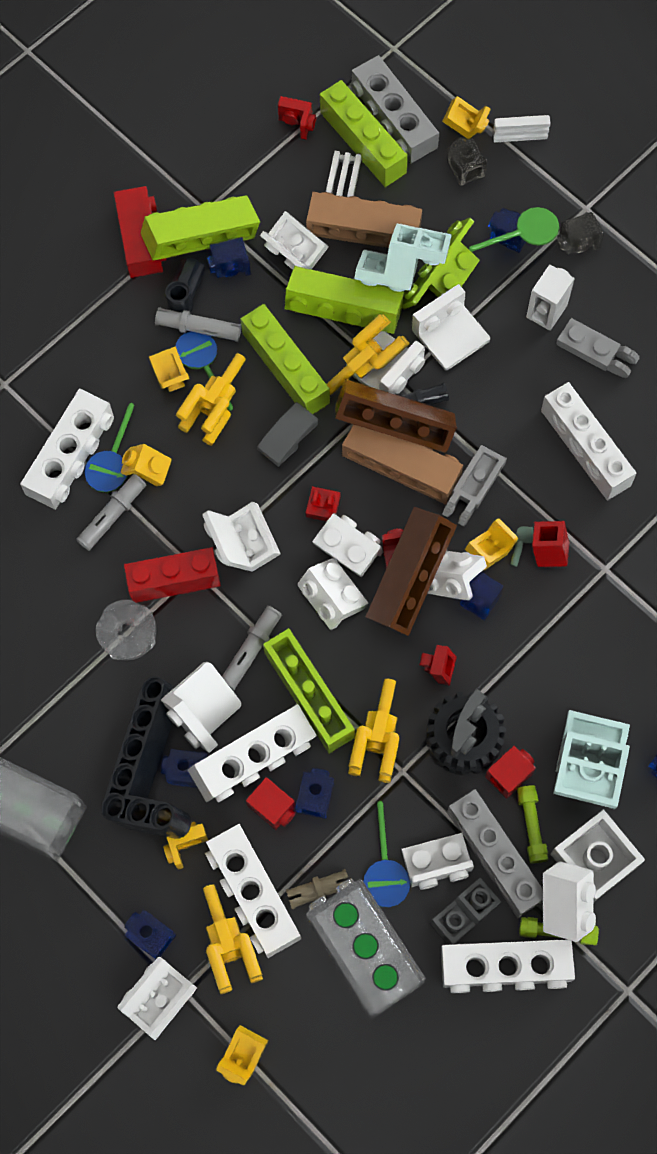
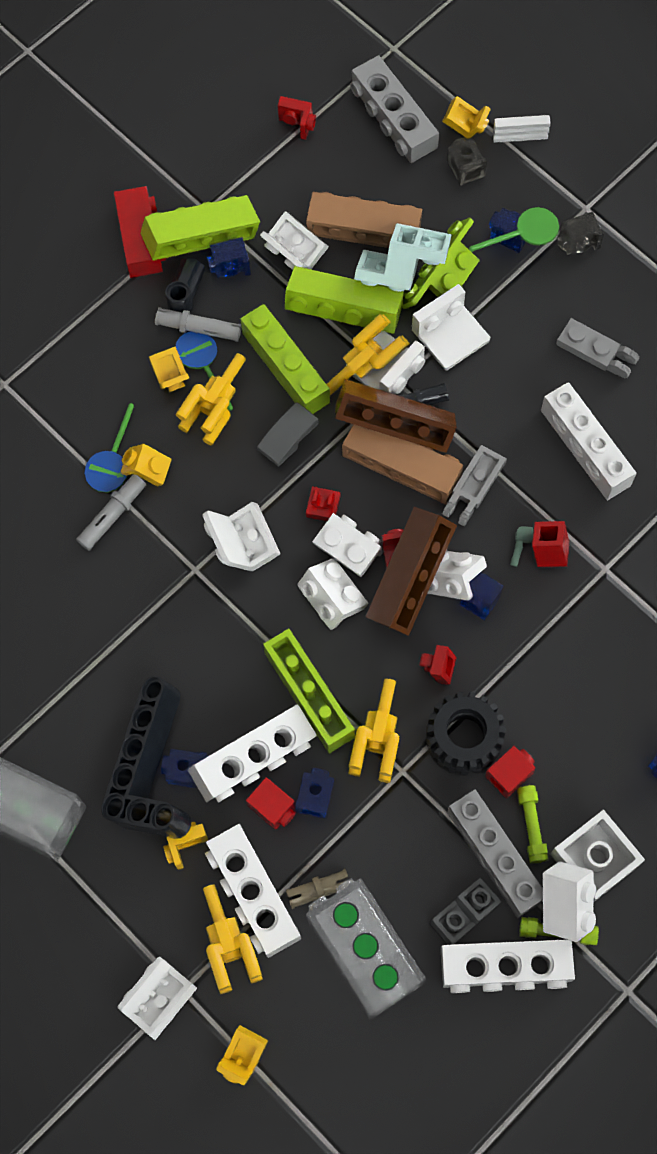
(81, 410): white brick -> none
(139, 641): clear plate -> none
(159, 939): clear blue brick -> none
(172, 575): red brick -> none
(201, 705): white bracket -> none
(256, 638): light grey pin -> none
(346, 160): white tile -> none
(363, 133): lime brick -> none
(386, 878): blue piece -> none
(437, 861): white bracket -> none
(464, 732): dark grey slope -> none
(493, 543): yellow bracket -> none
(550, 297): white brick -> none
(592, 759): light aqua bracket -> none

